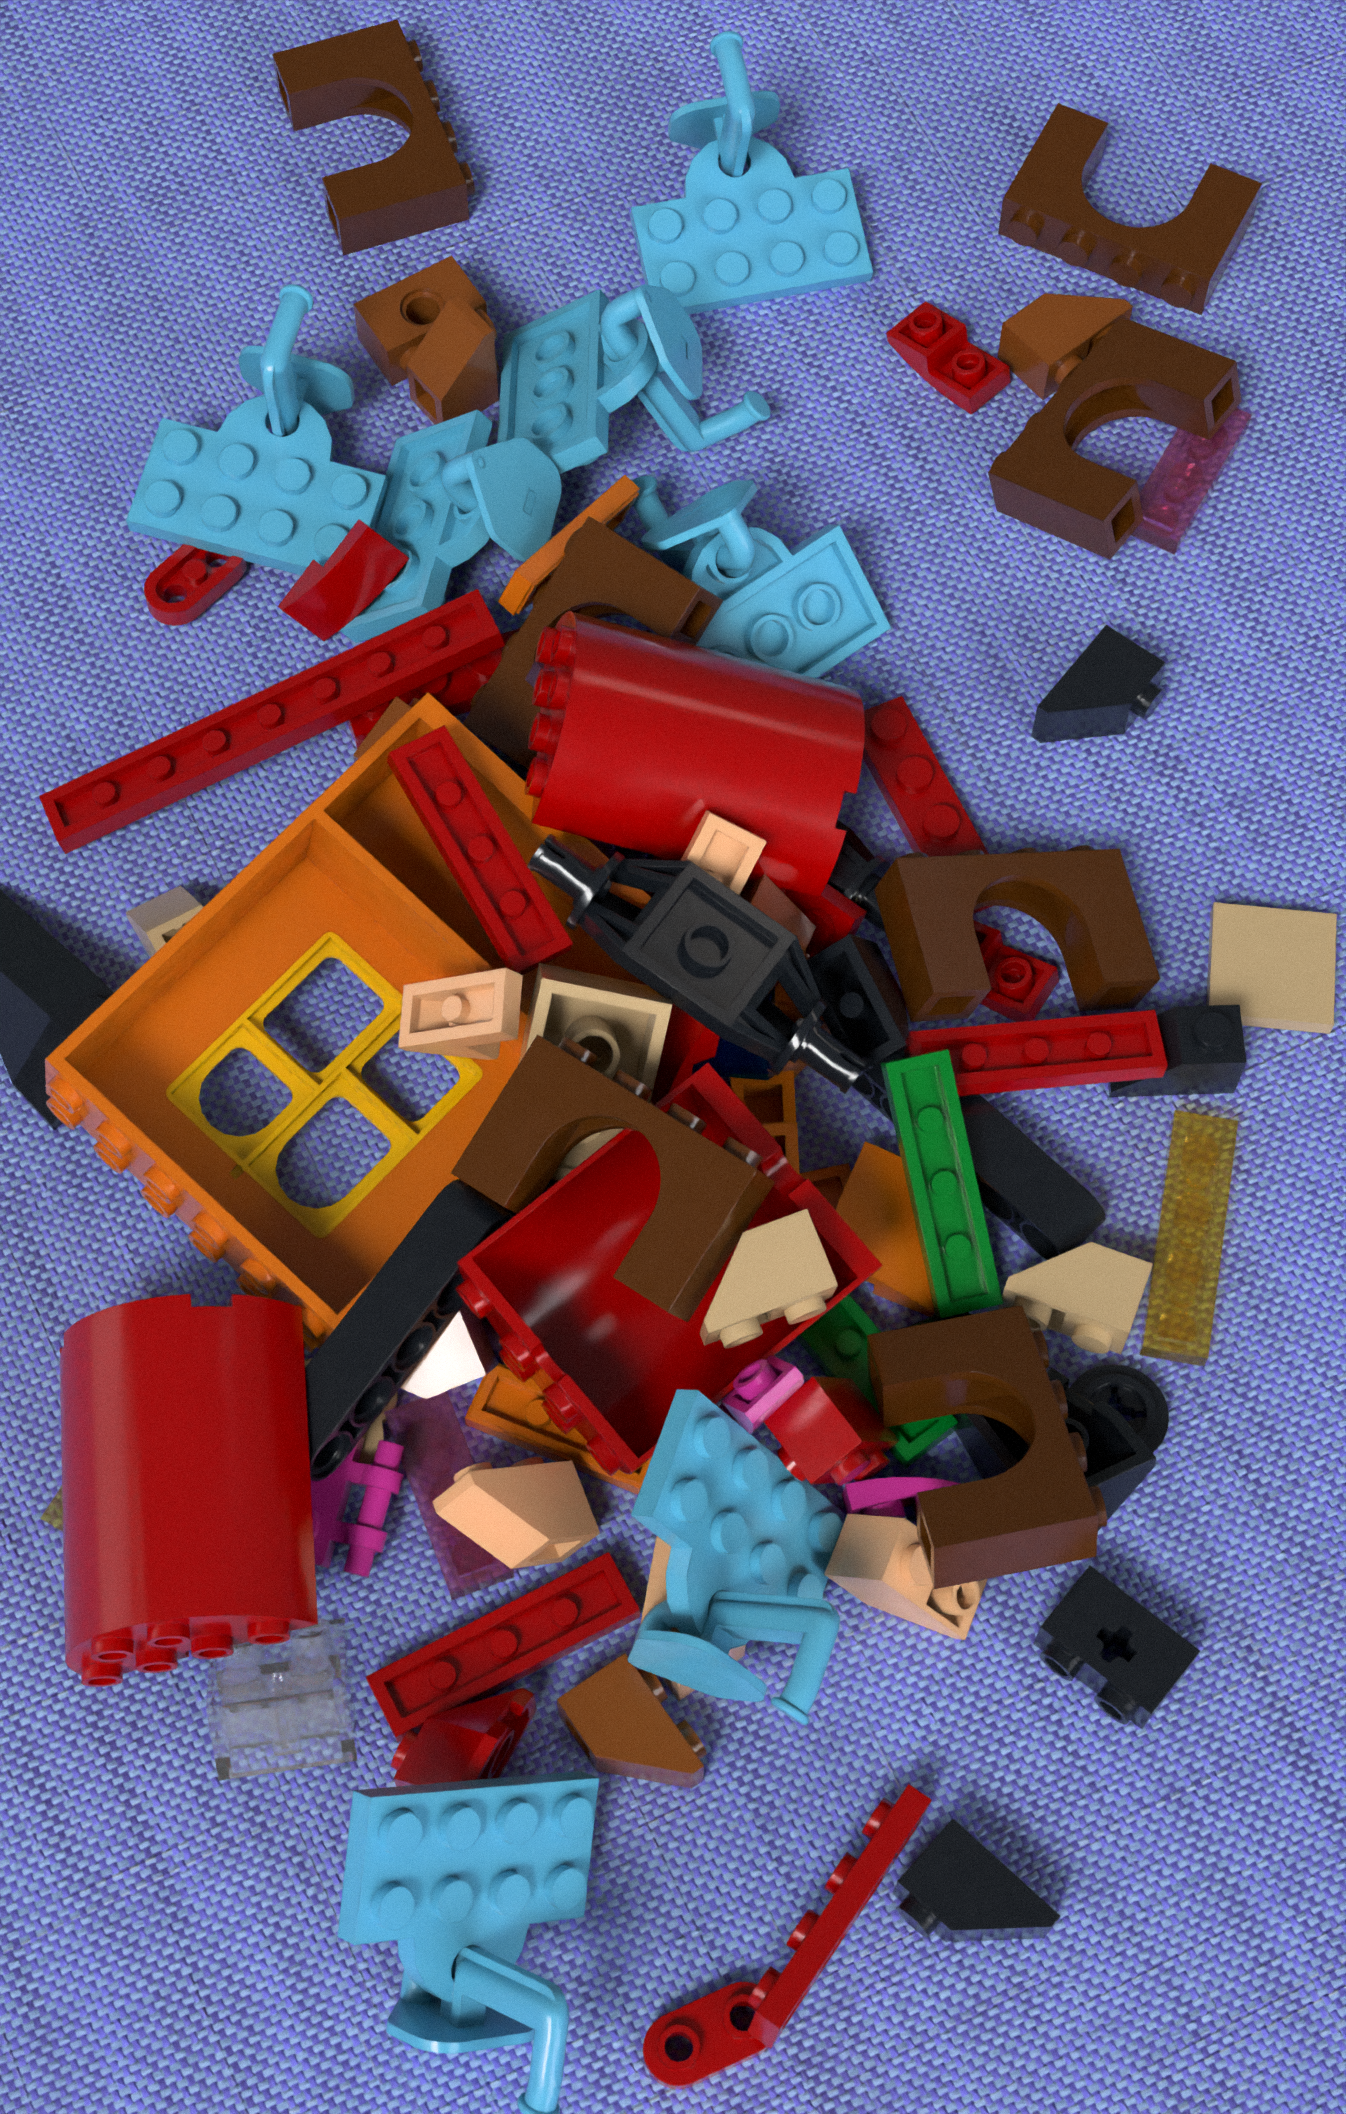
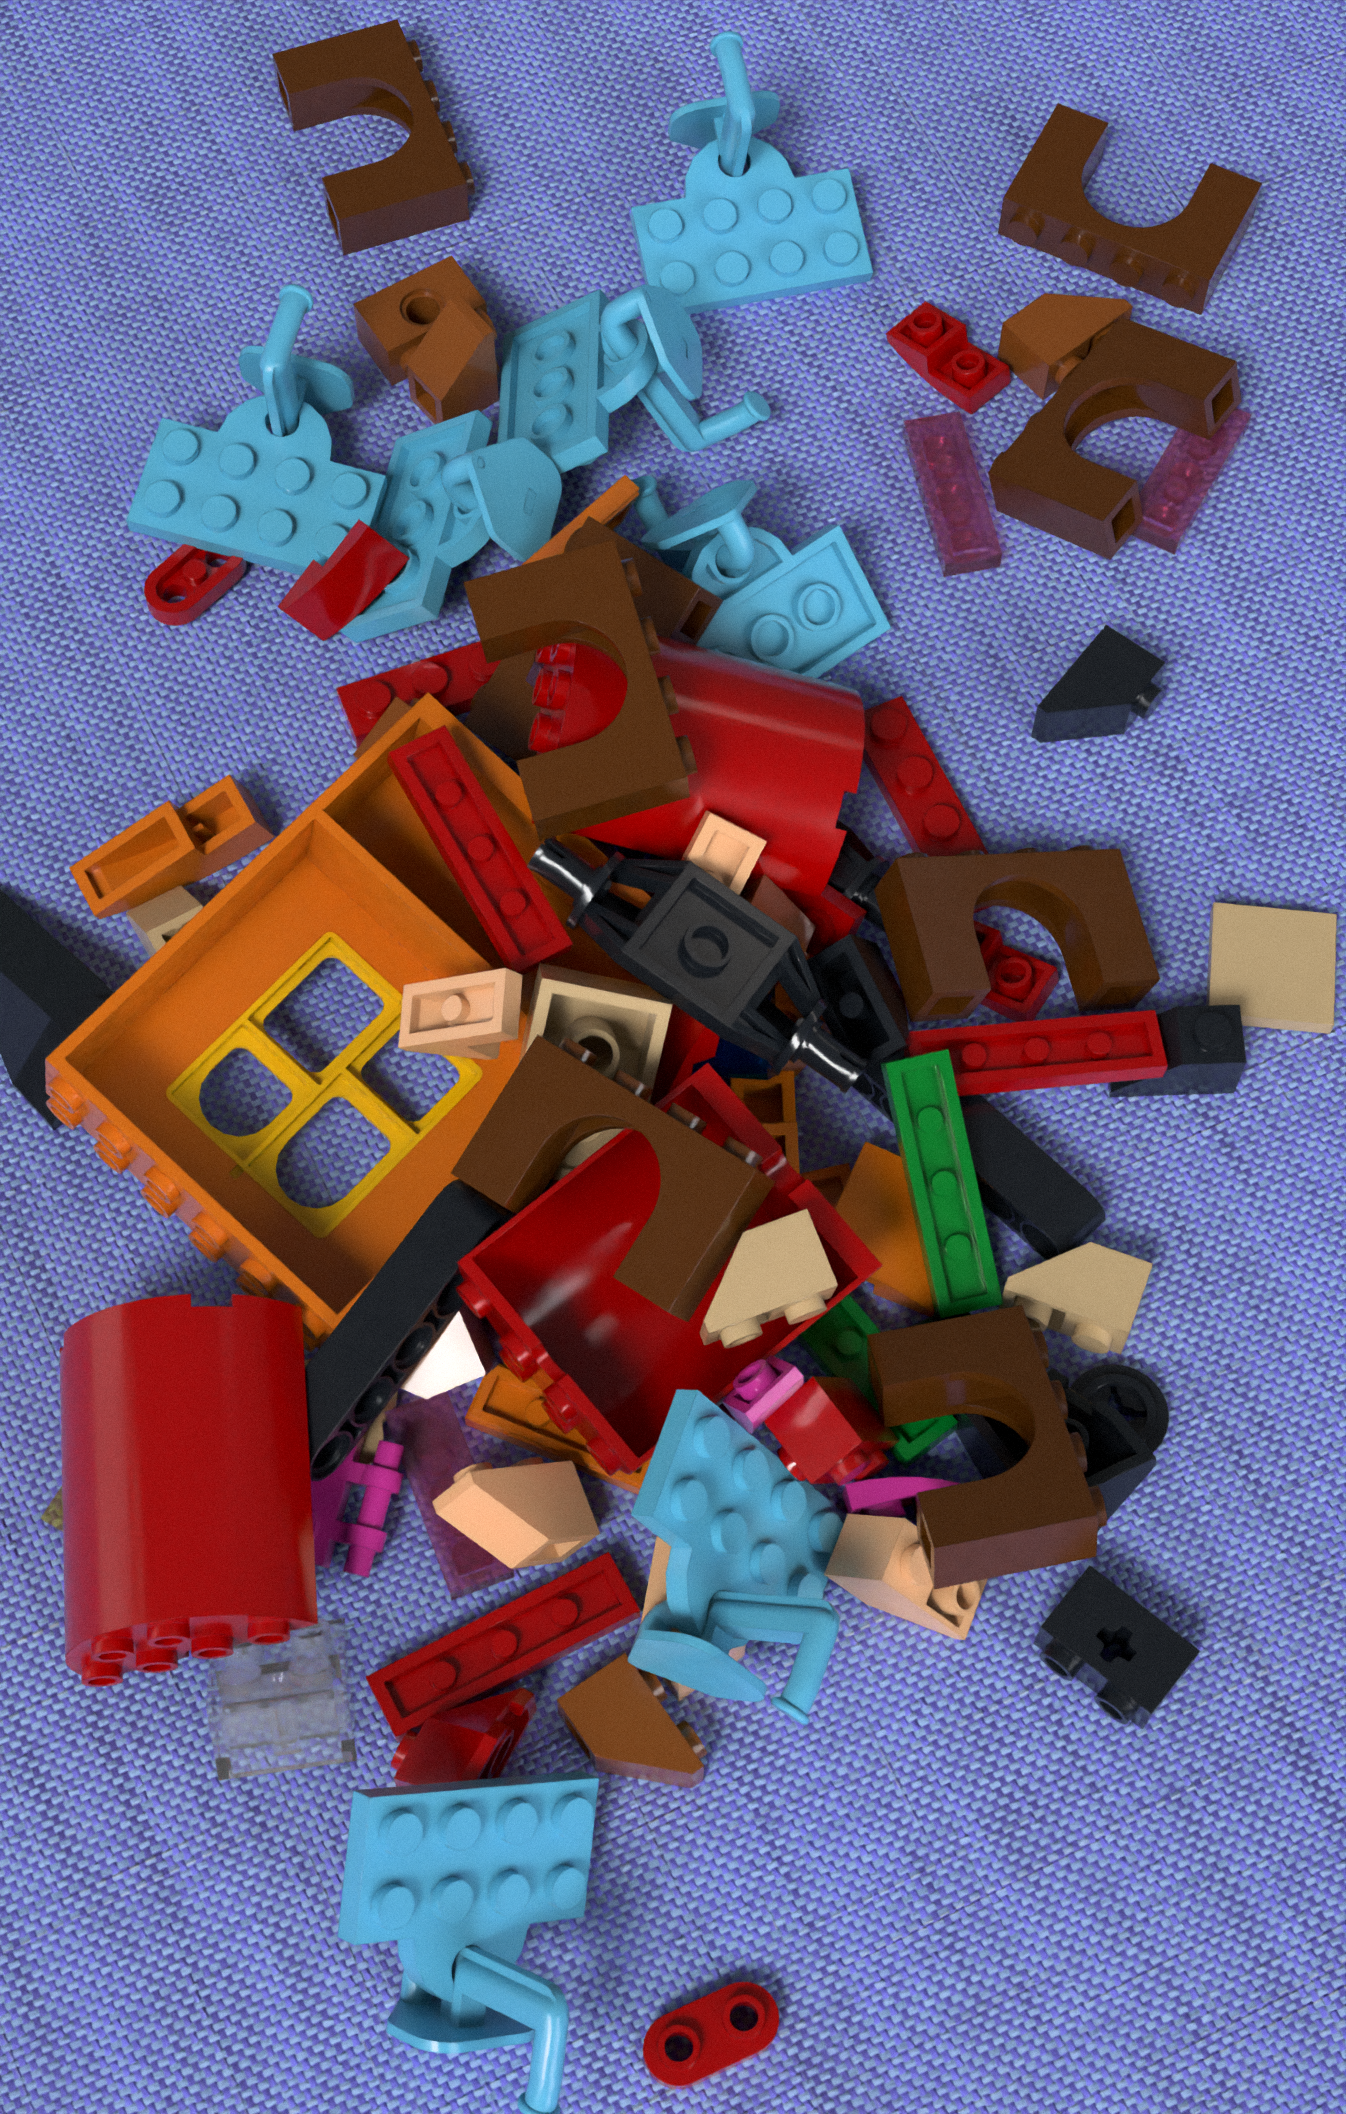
(172, 848): none -> orange slope
(271, 721): red plate -> none
(589, 602): none -> reddish brown arch
(819, 1936): red plate -> none
(951, 494): none -> clear pink plate
(969, 1894): black slope -> none
(1189, 1238): clear yellow plate -> none

